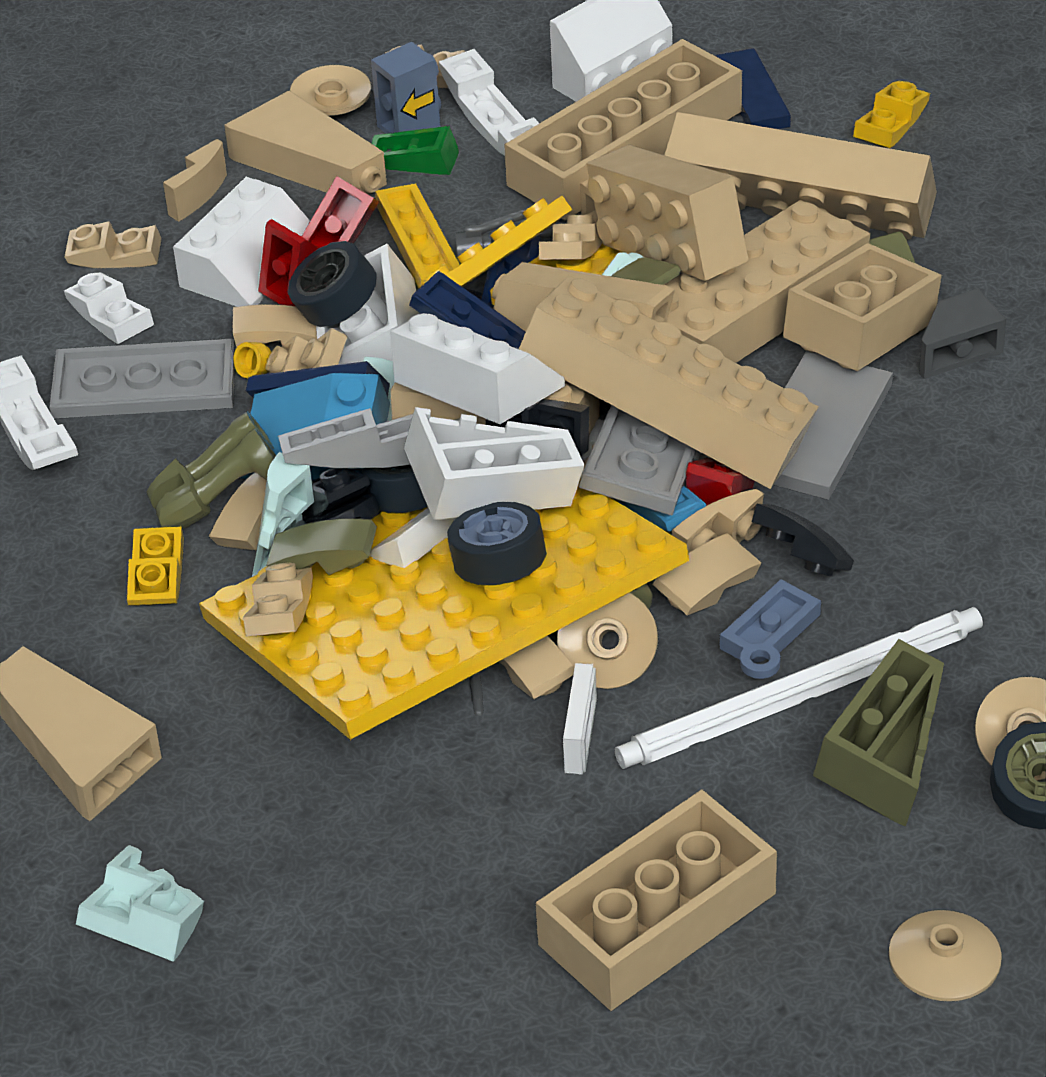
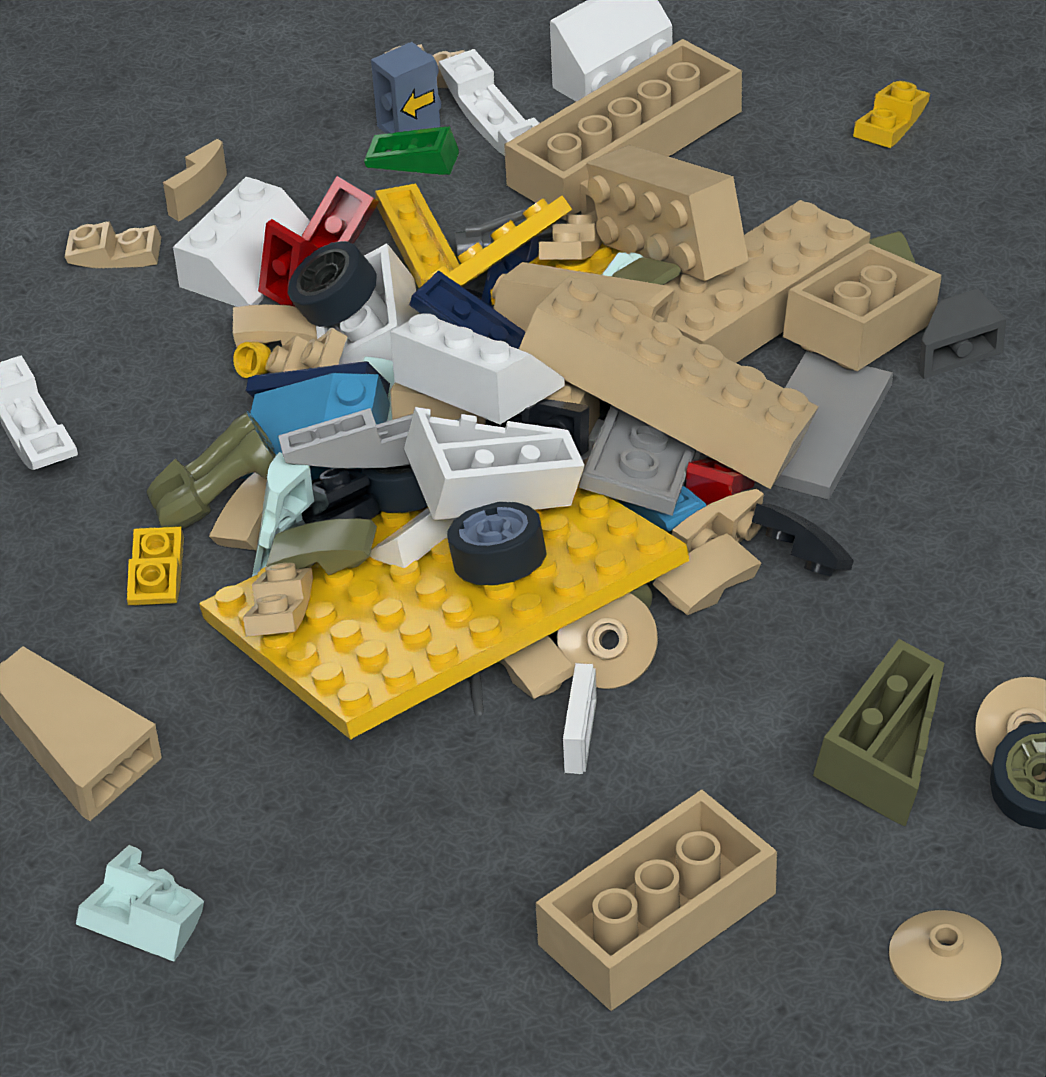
(106, 307): white slope -> none
(143, 378): light grey tile -> none
(304, 146): tan slope -> none
(333, 88): tan dish -> none
(760, 98): dark blue tile -> none
(769, 628): sand blue hinge -> none
(780, 167): tan brick -> none
(790, 690): white piece -> none

